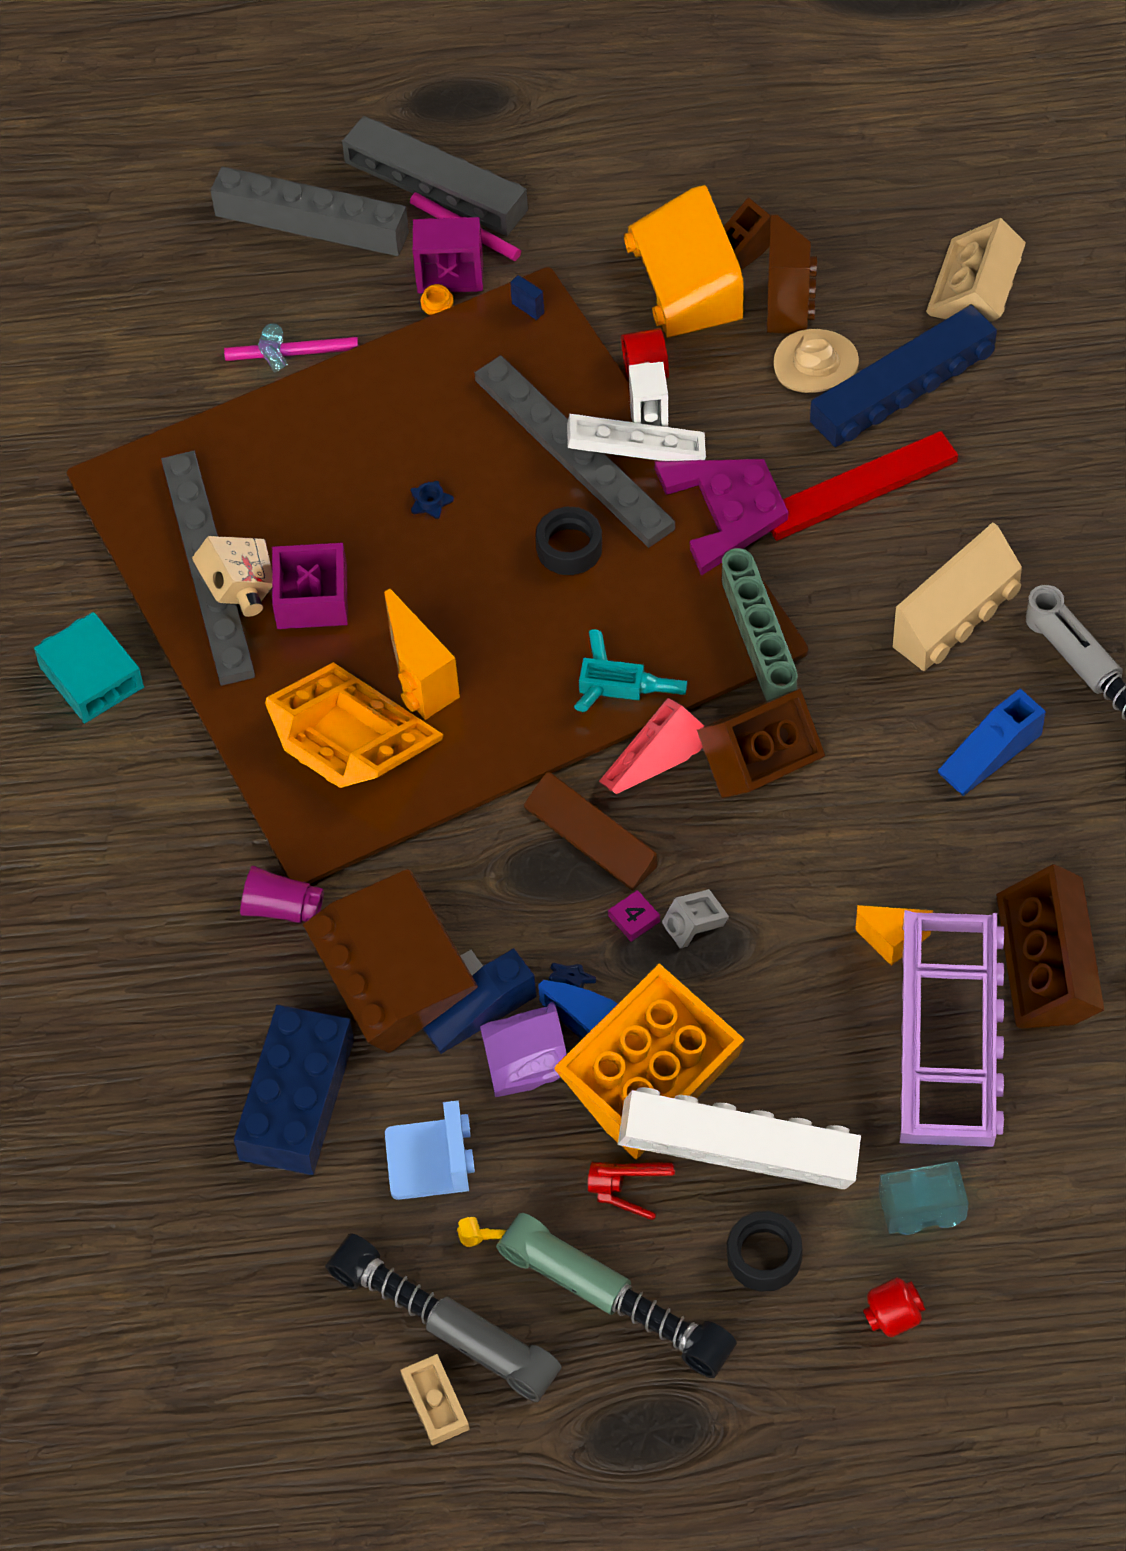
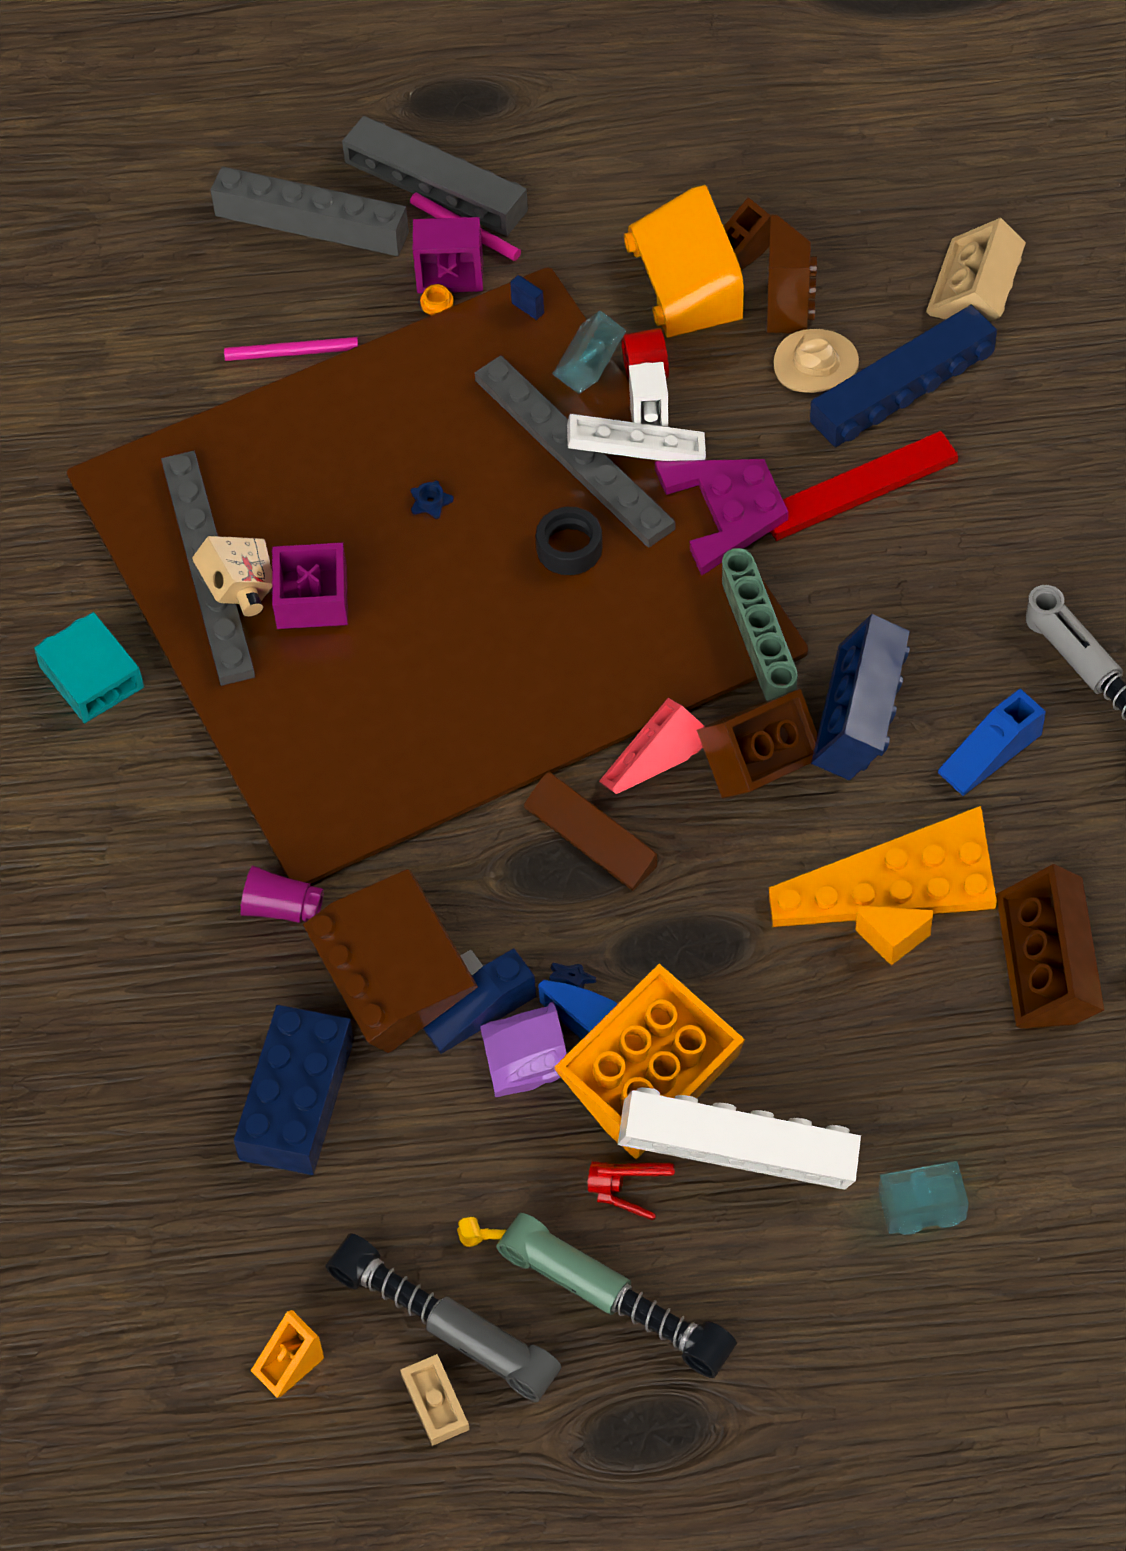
(270, 346): clear light blue arm -> none
(288, 1355): none -> light orange slope
(346, 727): light orange slope -> none
(423, 662): light orange slope -> none
(430, 1156): light blue bracket -> none
(589, 352): none -> clear light blue brick
(617, 679): teal piece -> none
(634, 915): magenta tile -> none
(693, 915): light grey bracket -> none
(764, 1279): black tyre -> none
(861, 697): none -> dark blue brick
(894, 1307): red head -> none
(928, 869): none -> light orange wing
(956, 599): tan slope -> none
(992, 1045): lavender window -> none

